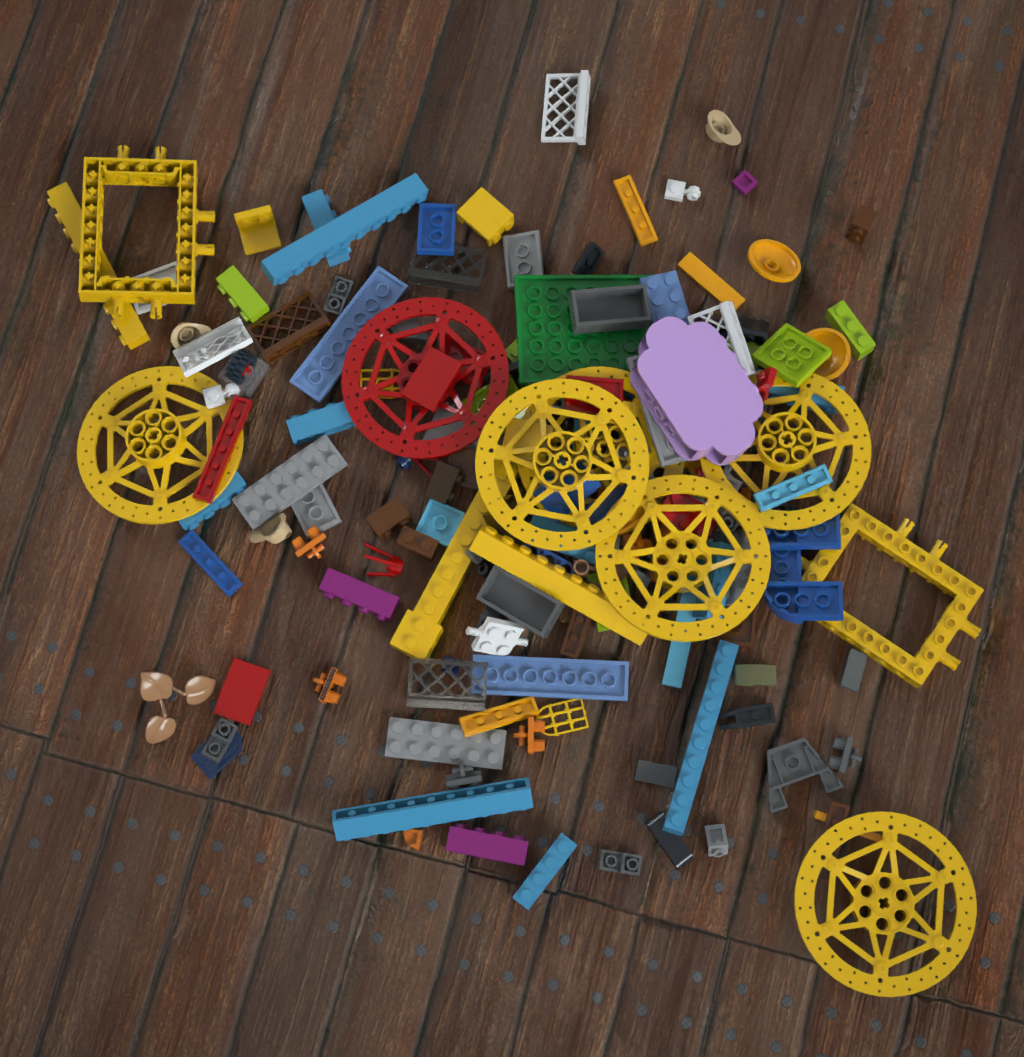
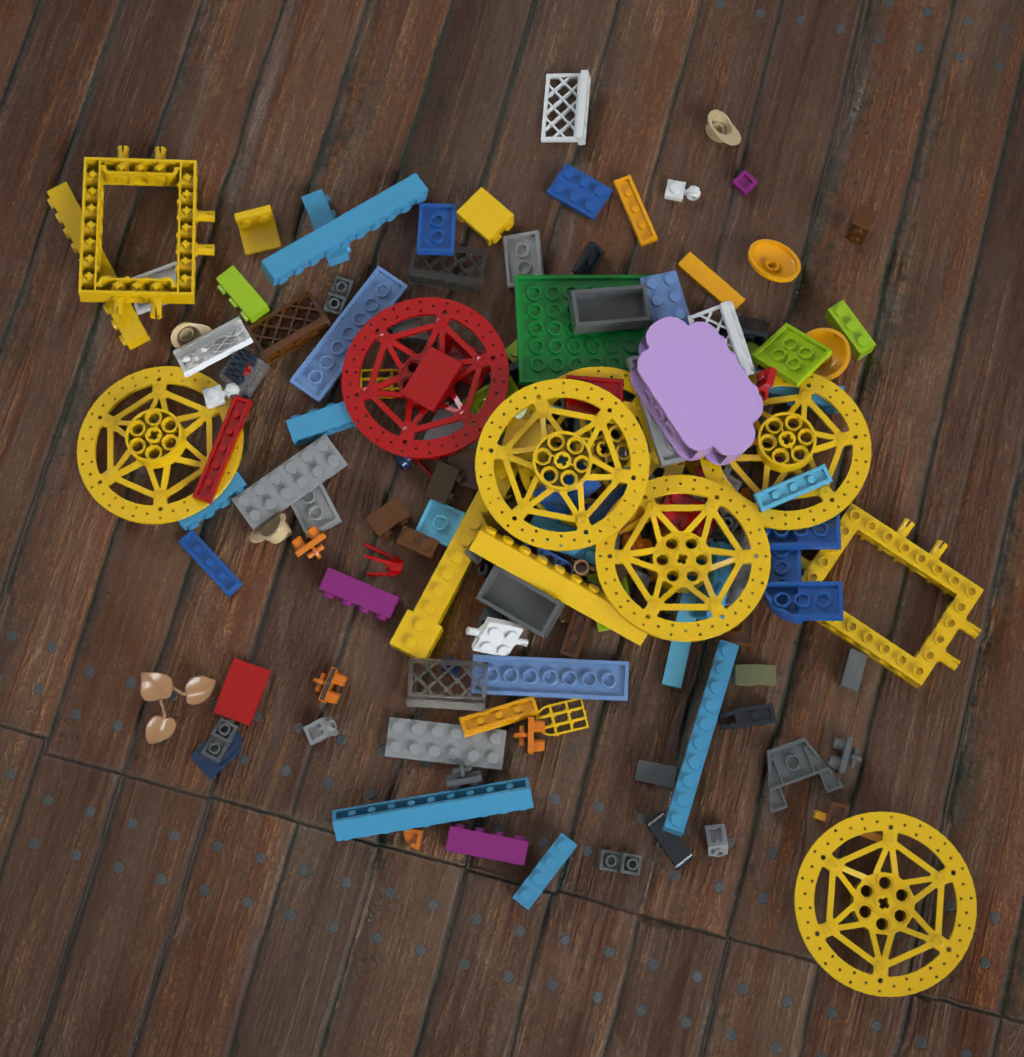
(320, 730): none -> light grey bracket
(579, 192): none -> blue plate

